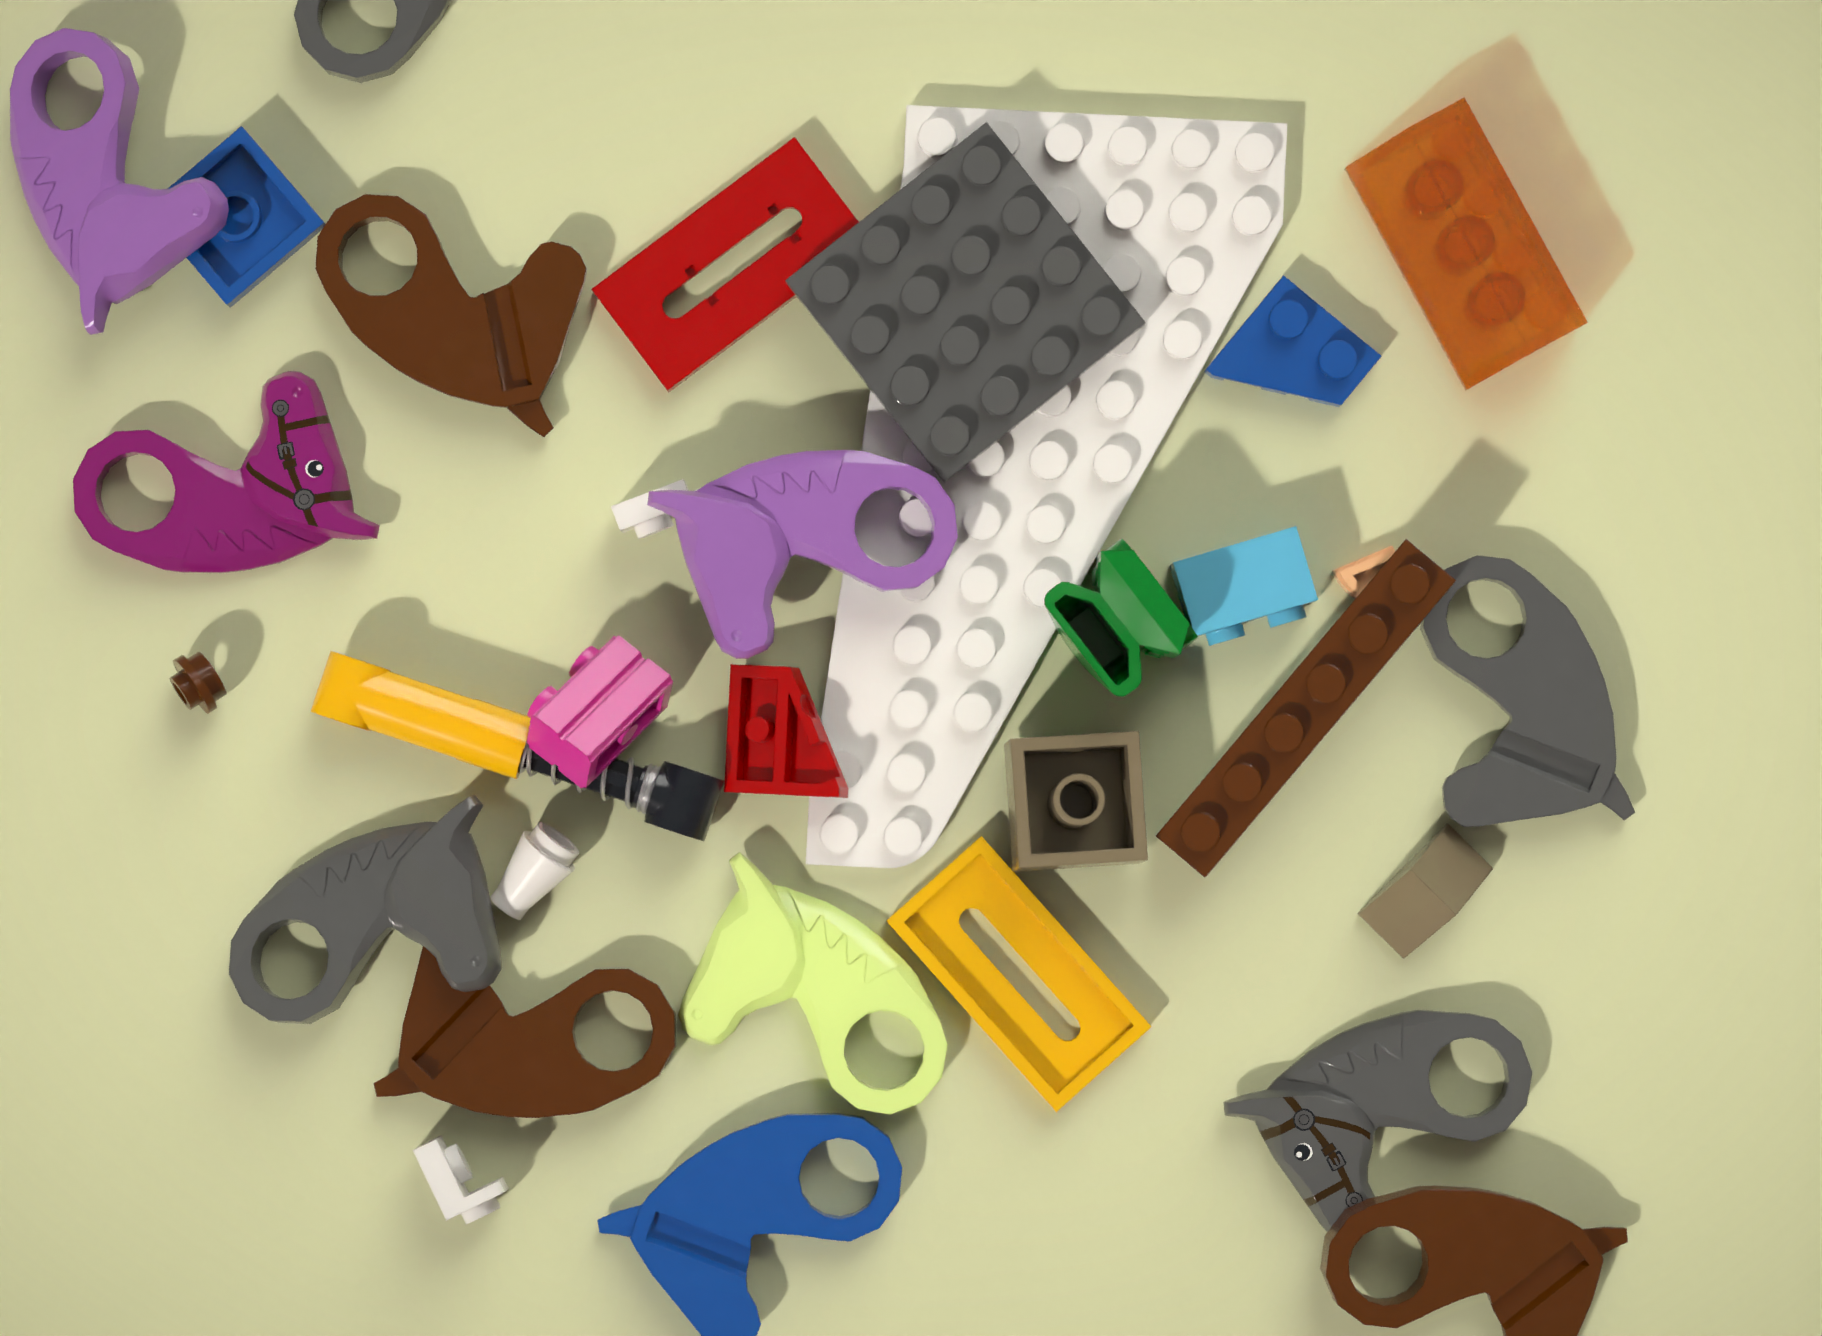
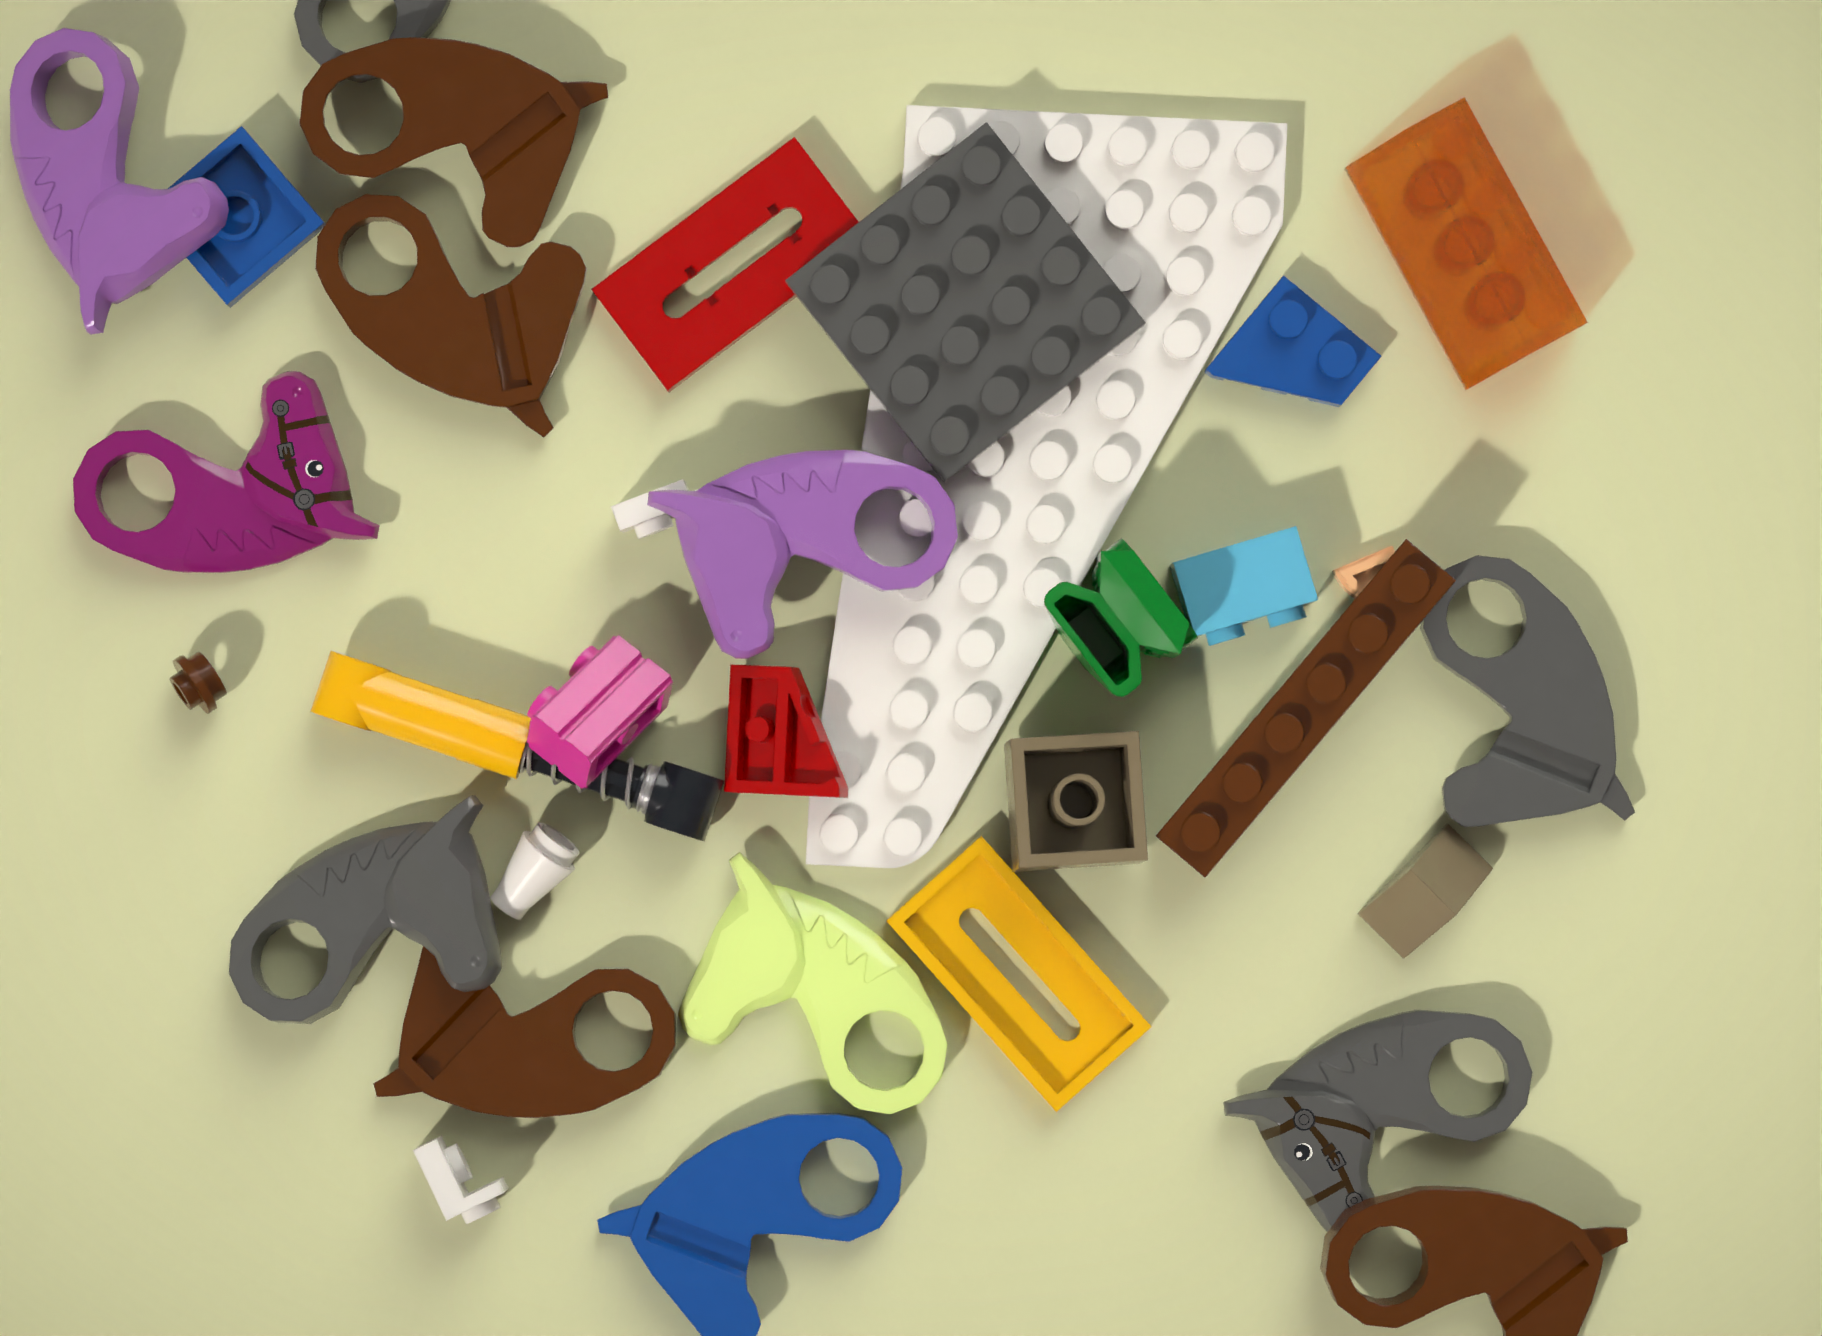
(458, 92): none -> reddish brown animal

